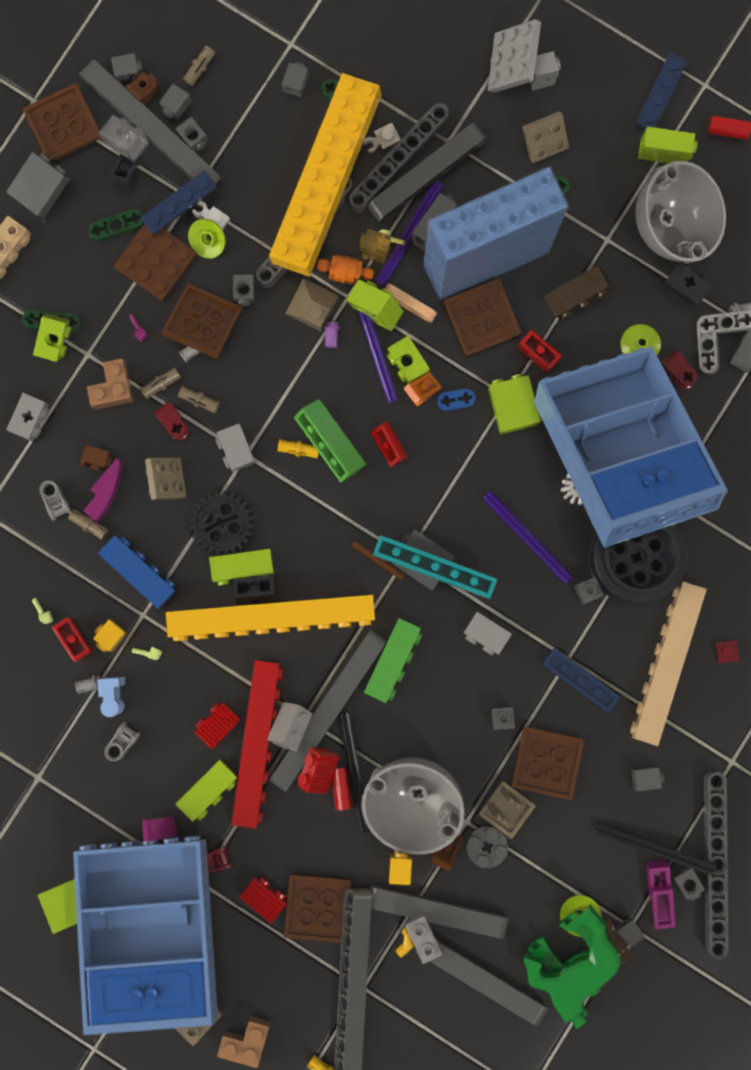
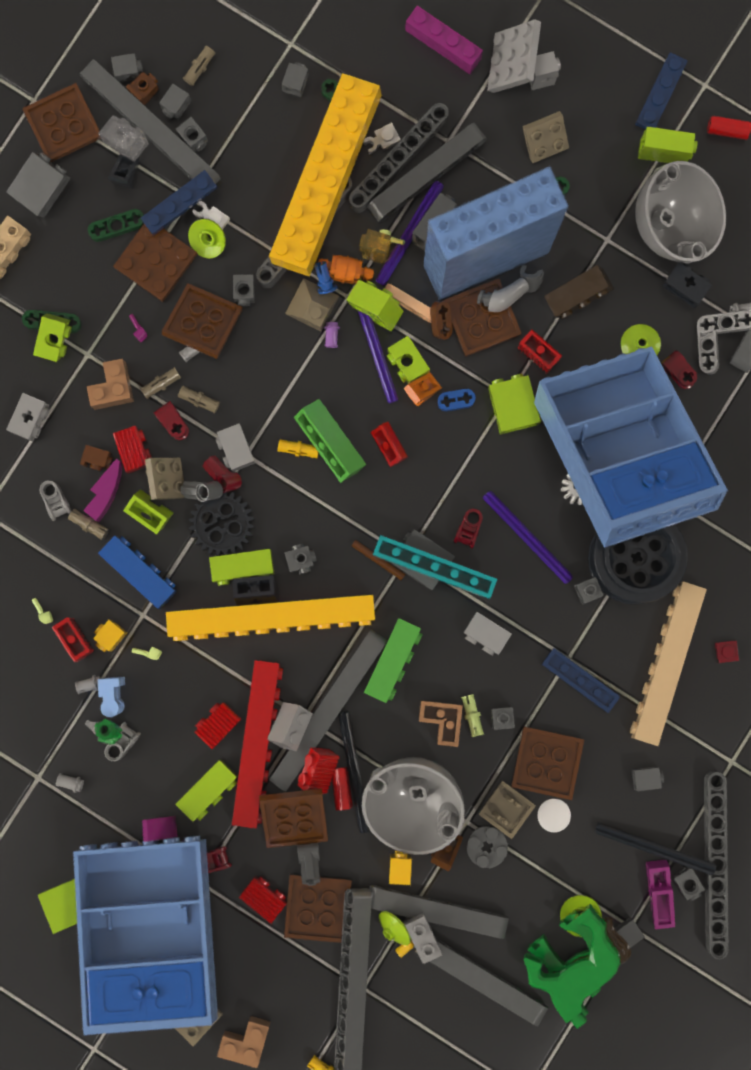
(71, 783): none -> light grey pin
(106, 731): none -> green animal
(132, 448): none -> red brick
(141, 503): none -> lime brick
(201, 490): none -> dark grey piece
(217, 470): none -> dark red piece
(293, 555): none -> dark grey brick
(293, 818): none -> reddish brown plate
(308, 858): none -> dark grey piece
(324, 278): none -> blue pin
(394, 928): none -> lime dish
(441, 320): none -> reddish brown beam
(443, 39): none -> magenta brick
(448, 718): none -> medium nougat brick
(468, 529): none -> dark red piece
(472, 715): none -> yellowish green pin
(505, 297): none -> piece
(554, 815): none -> white sticker

